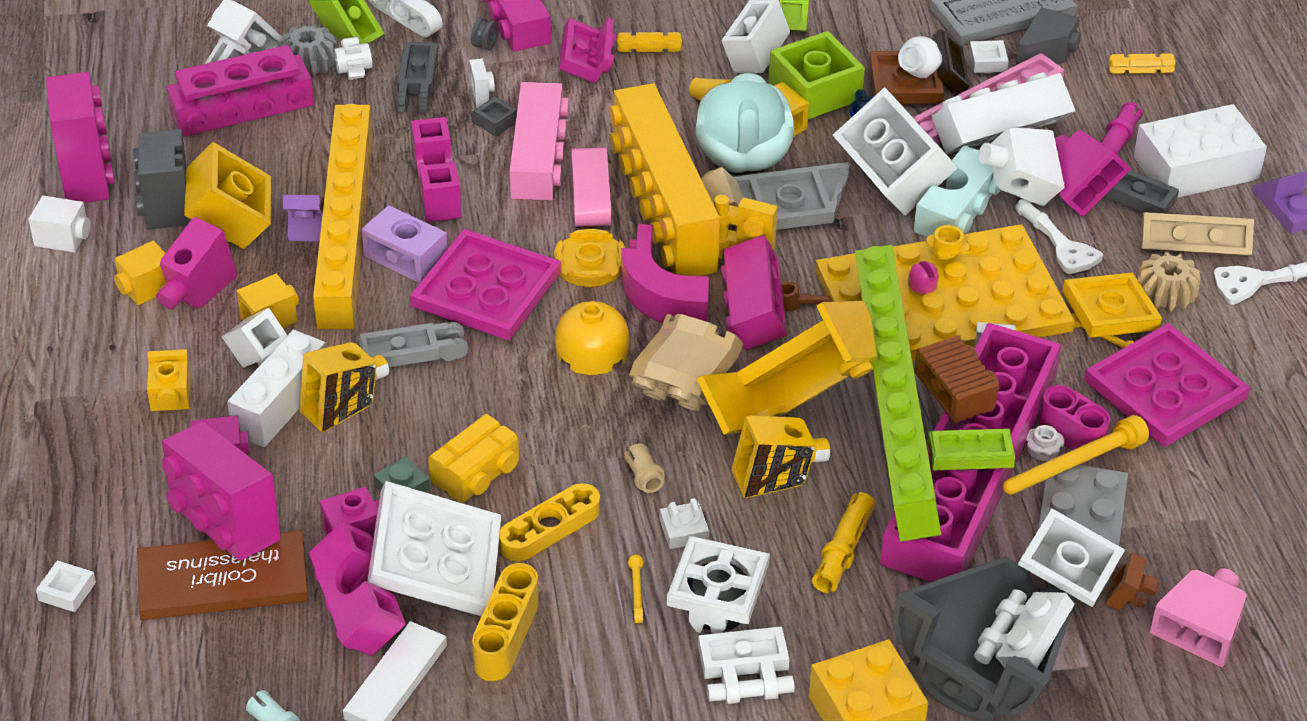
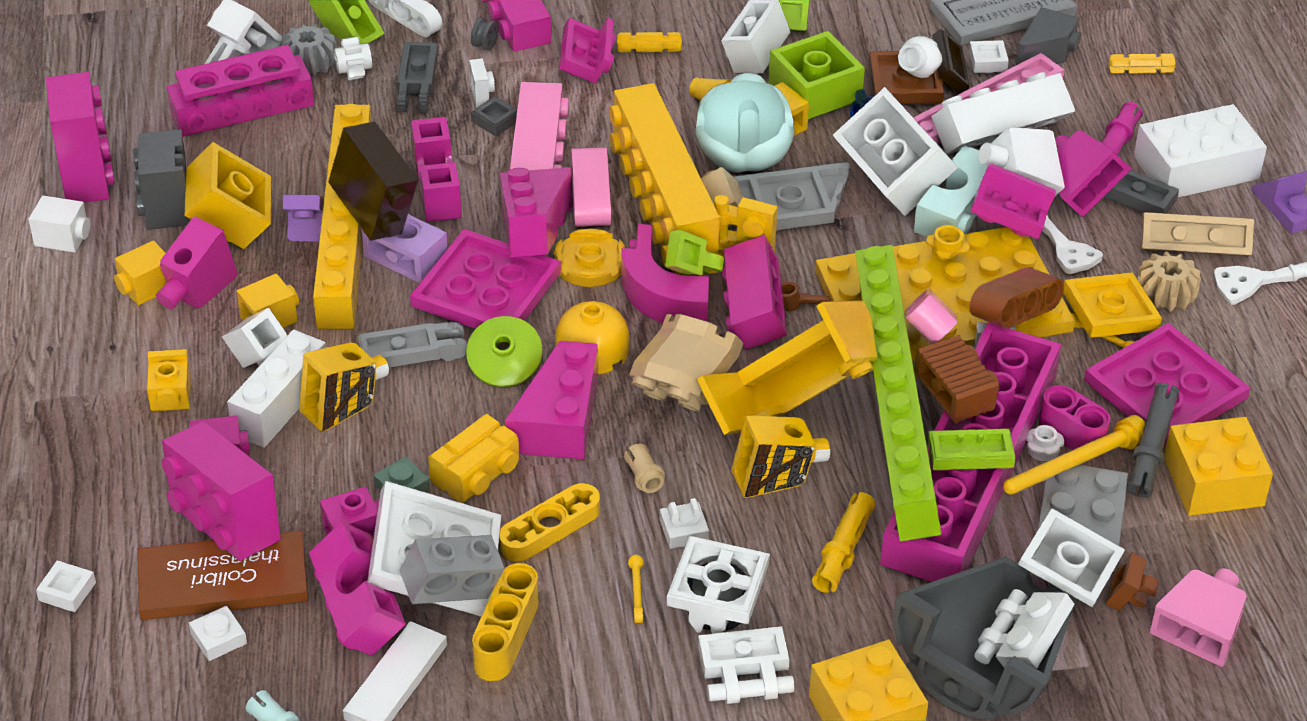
(217, 633): none -> white plate
(373, 180): none -> dark brown brick
(451, 569): none -> light grey brick
(506, 366): none -> lime dish
(534, 208): none -> dark pink wedge
(558, 403): none -> dark pink wedge
(689, 255): none -> lime plate
(919, 280): dark pink hinge -> none
(931, 316): none -> bright pink beam
(1013, 201): none -> dark pink bracket
(1016, 297): none -> dark orange beam
(1149, 453): none -> dark grey pin
(1217, 466): none -> yellow brick

